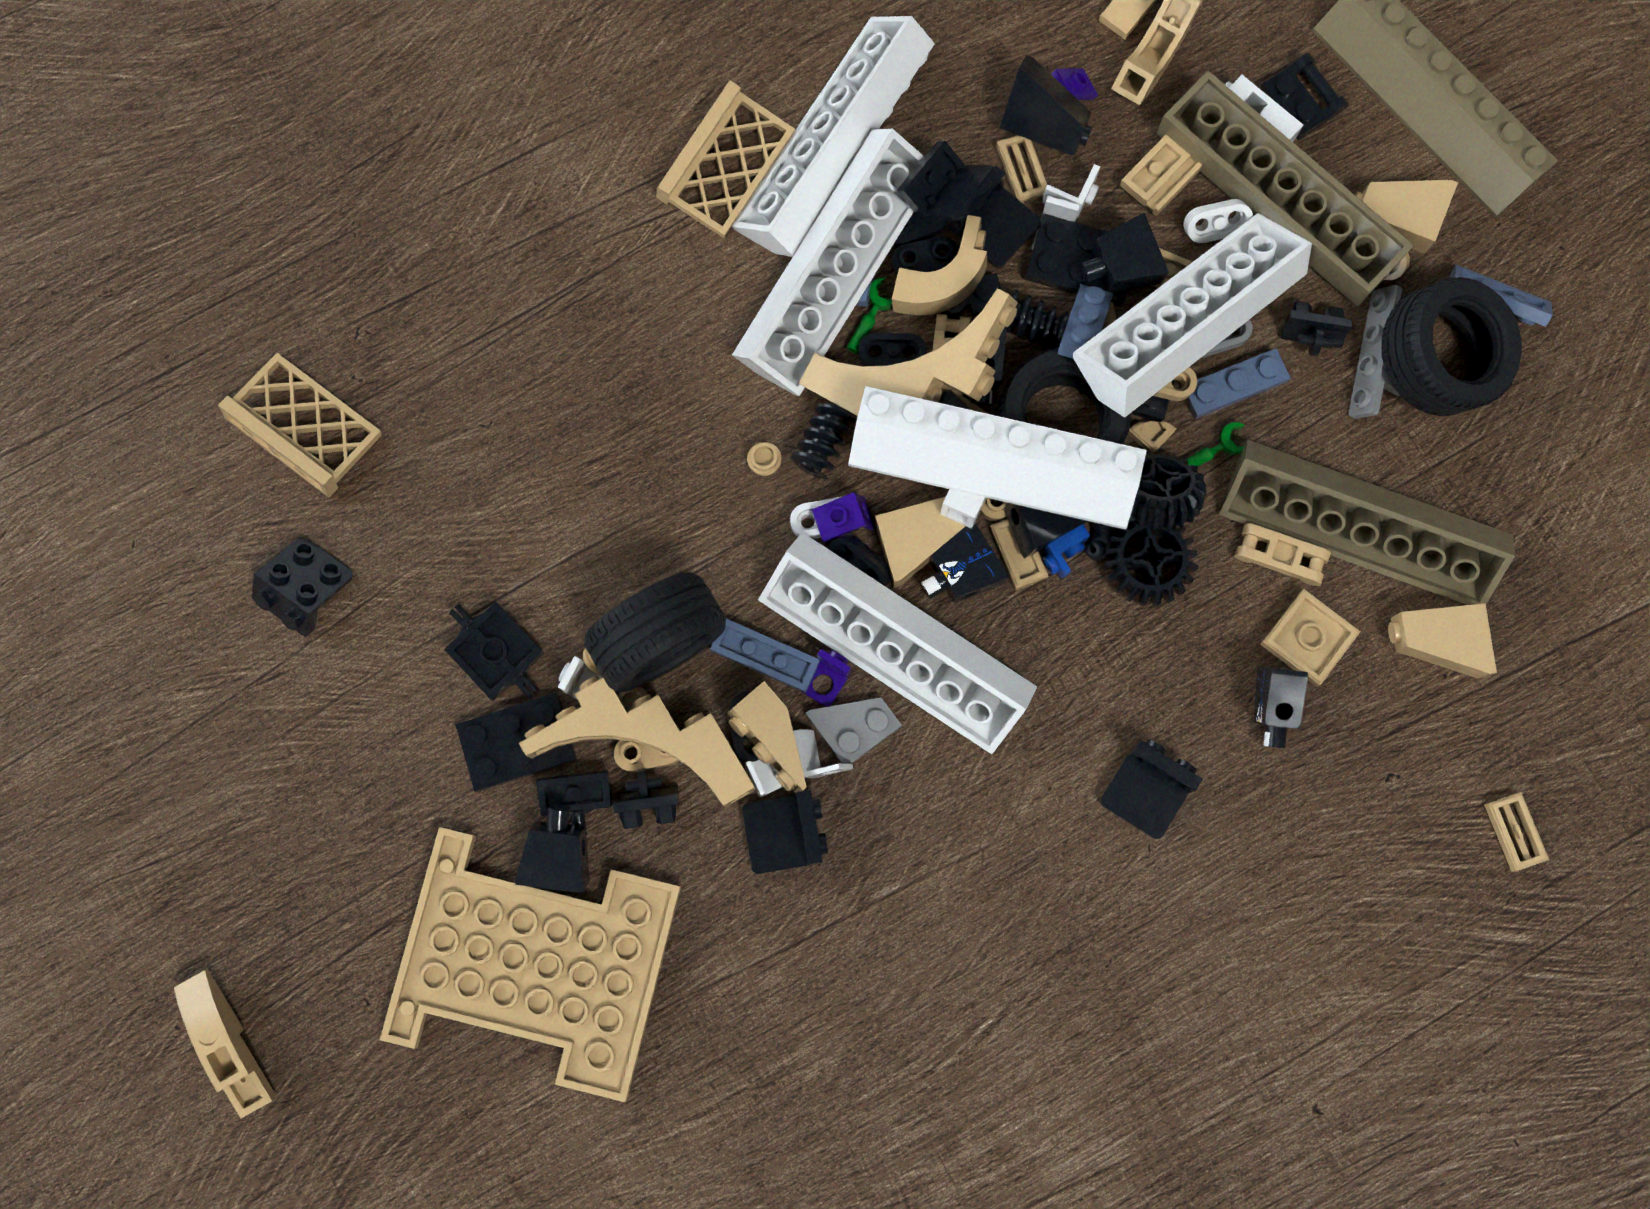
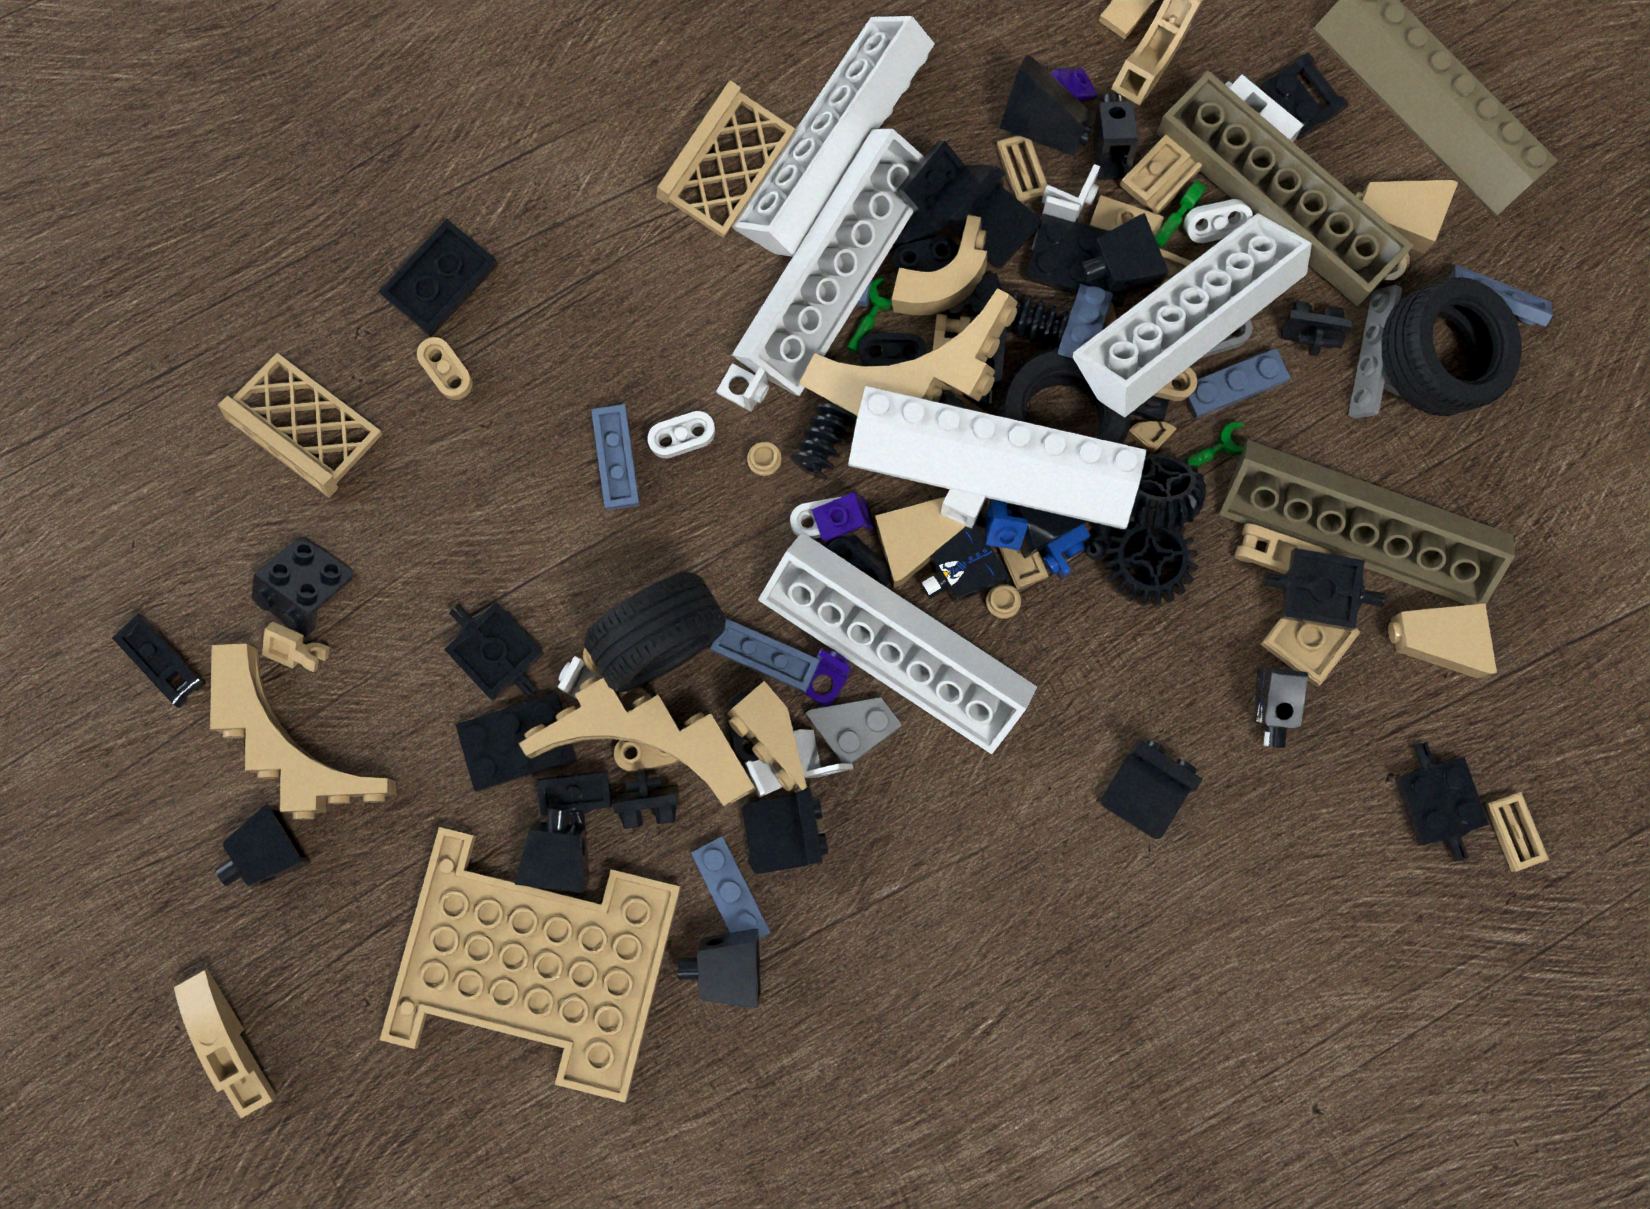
(158, 660): none -> black plate
(242, 706): none -> tan arch
(262, 850): none -> black torso
(288, 648): none -> tan plate
(438, 278): none -> black plate
(446, 369): none -> tan plate
(615, 457): none -> sand blue plate
(680, 432): none -> white plate
(726, 968): none -> black torso
(729, 888): none -> sand blue plate
(755, 392): none -> white bracket
(1002, 528): none -> blue bracket
(1003, 601): none -> tan plate
(1113, 213): none -> tan plate
(1114, 127): none -> black torso
(1187, 203): none -> green piece
(1323, 589): none -> black plate
(1441, 801): none -> black plate

